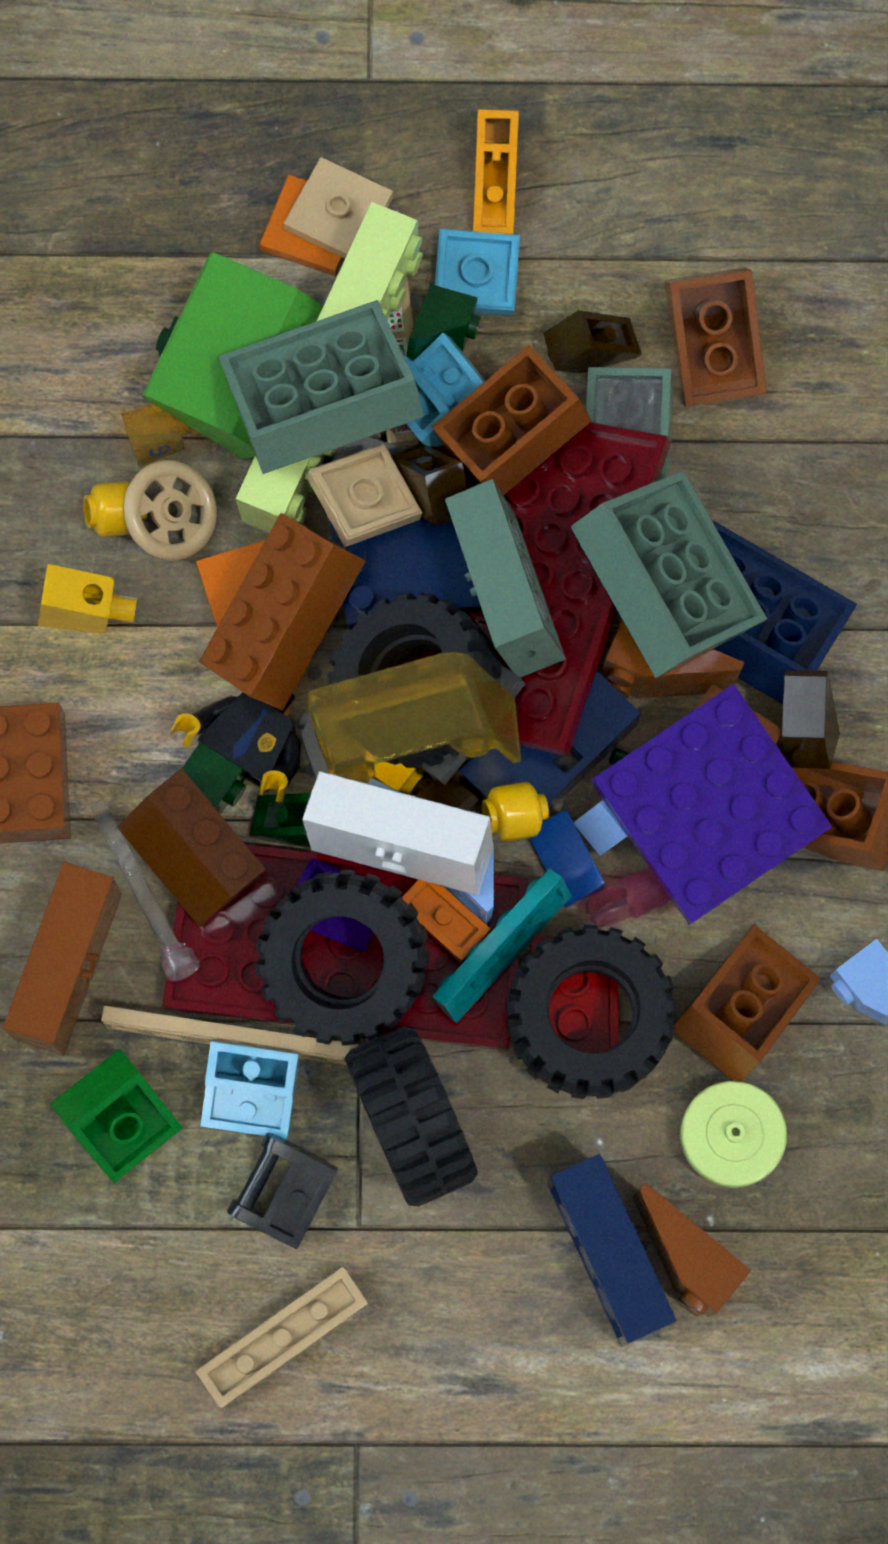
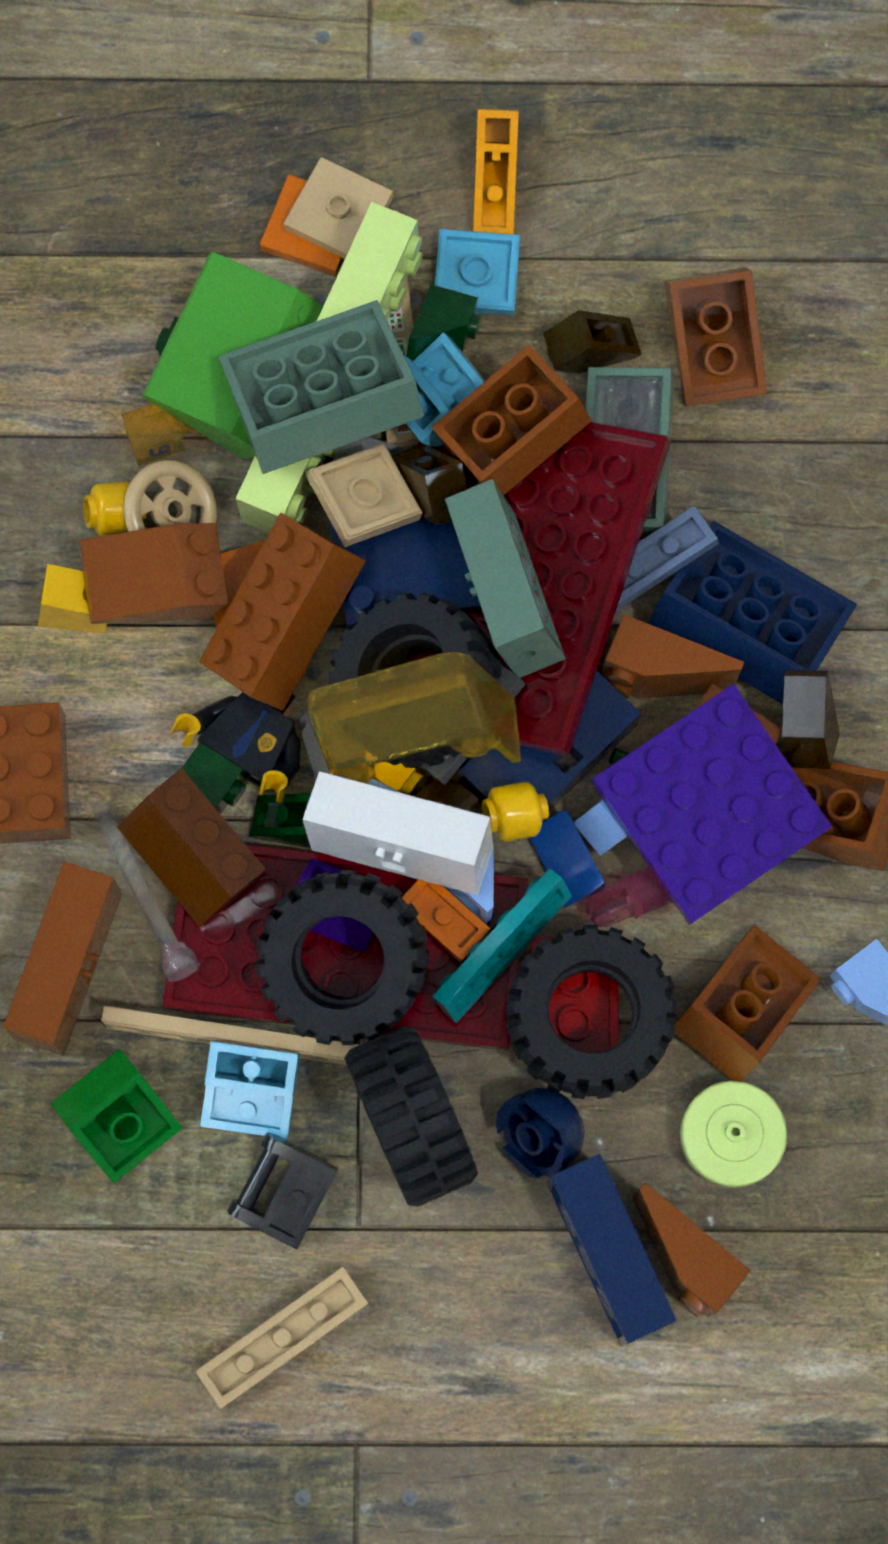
(154, 574): none -> dark orange slope
(541, 1131): none -> dark blue cylinder
(668, 572): sand green slope -> none

